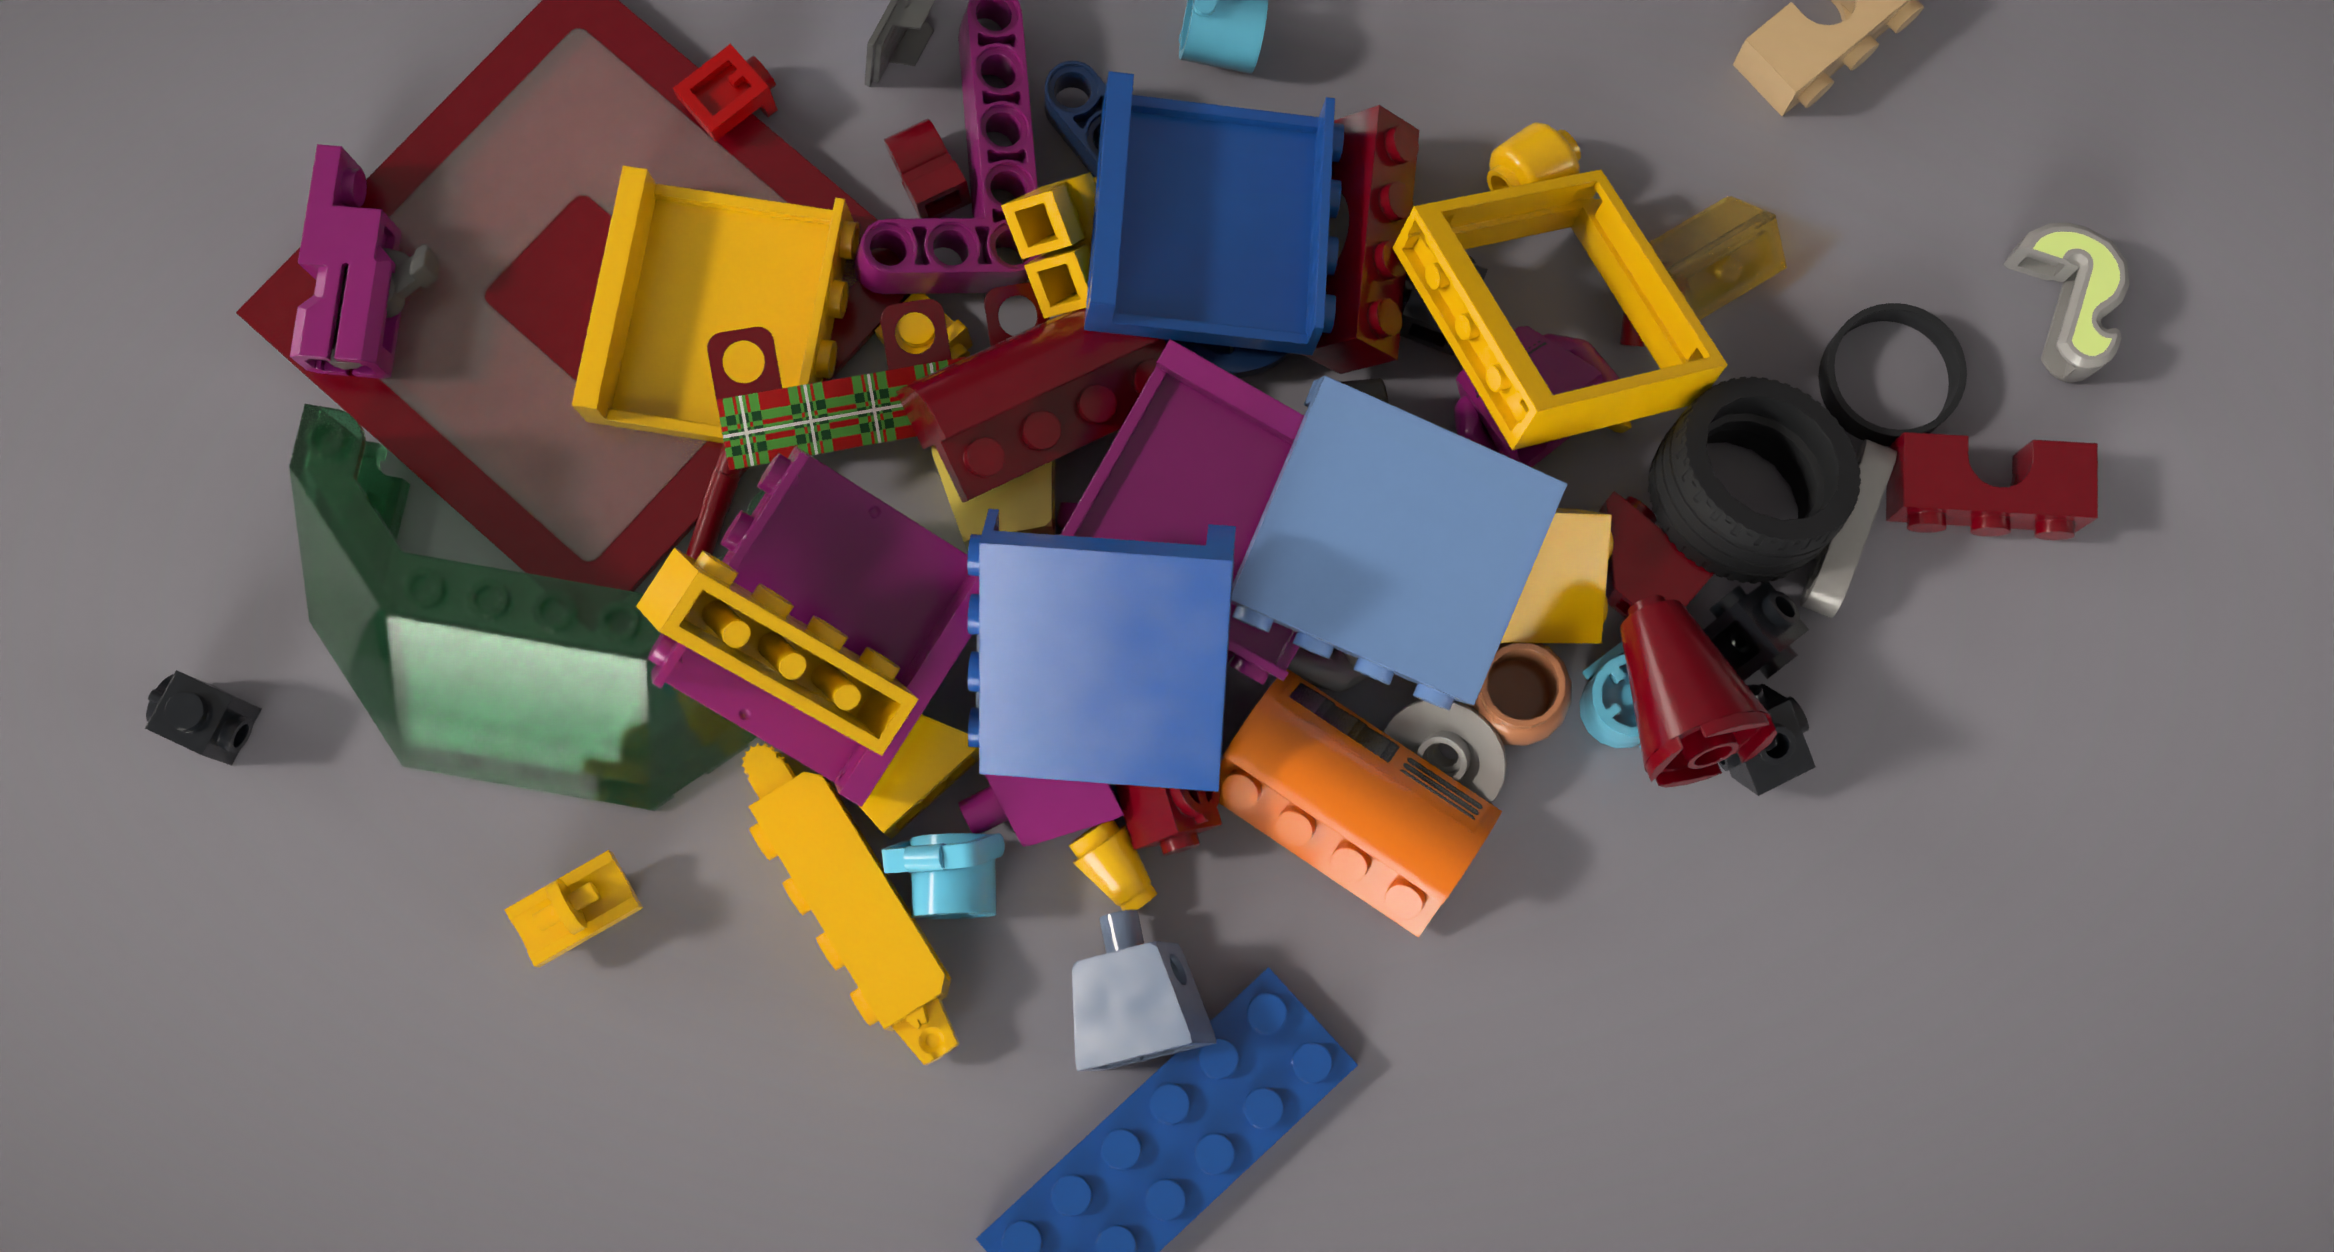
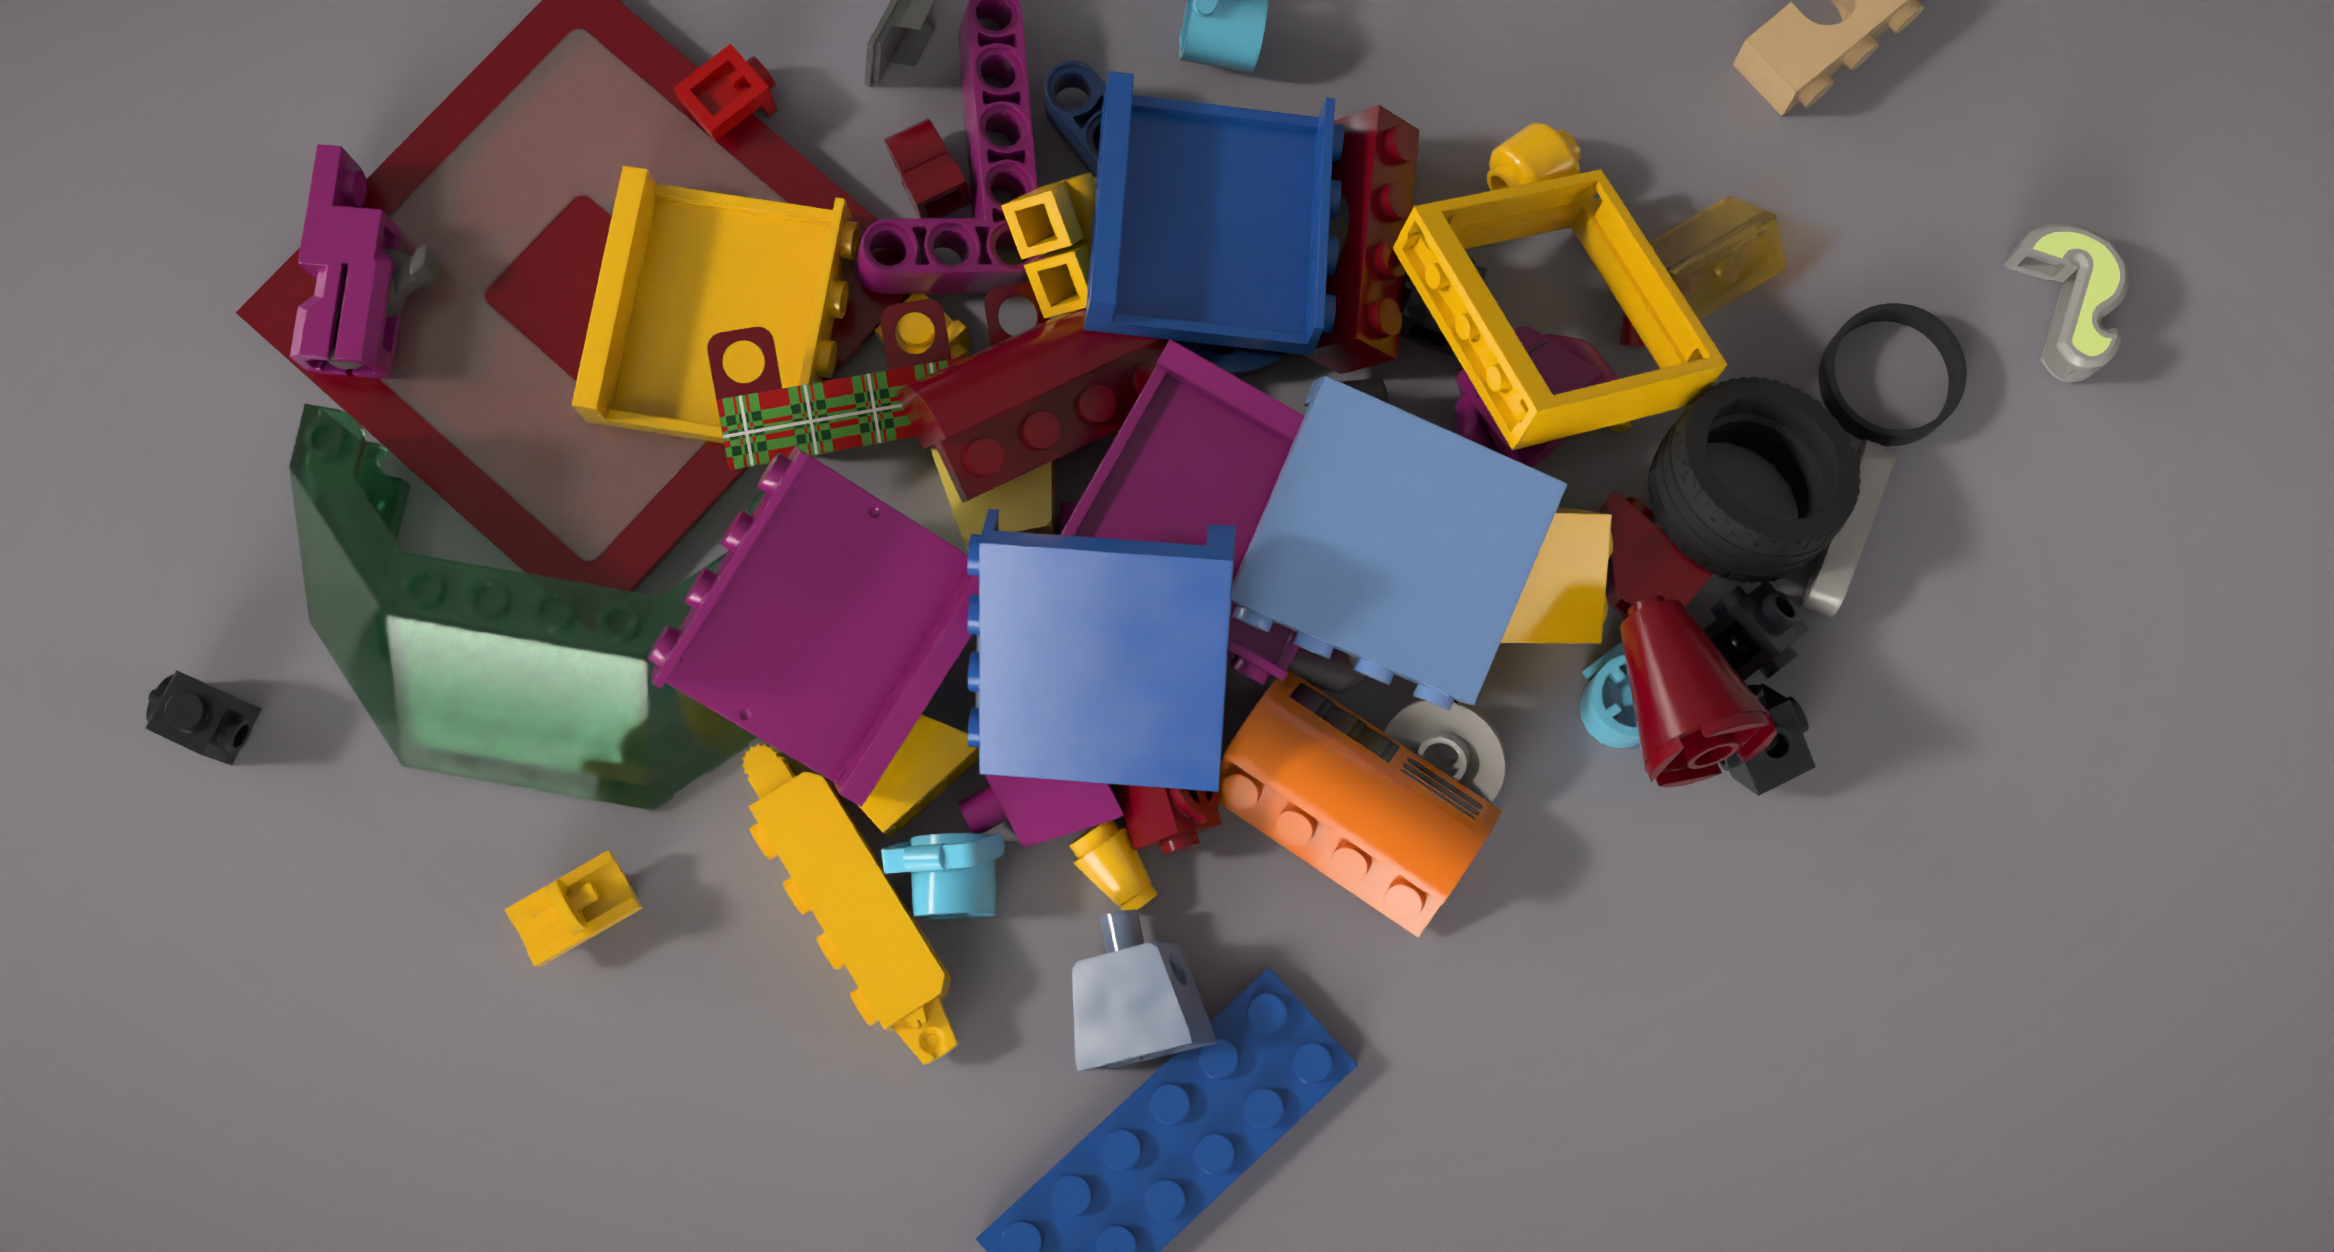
(715, 507): dark red piece -> none
(775, 651): yellow brick -> none
(1525, 693): nougat piece -> none
(2049, 489): dark red arch -> none

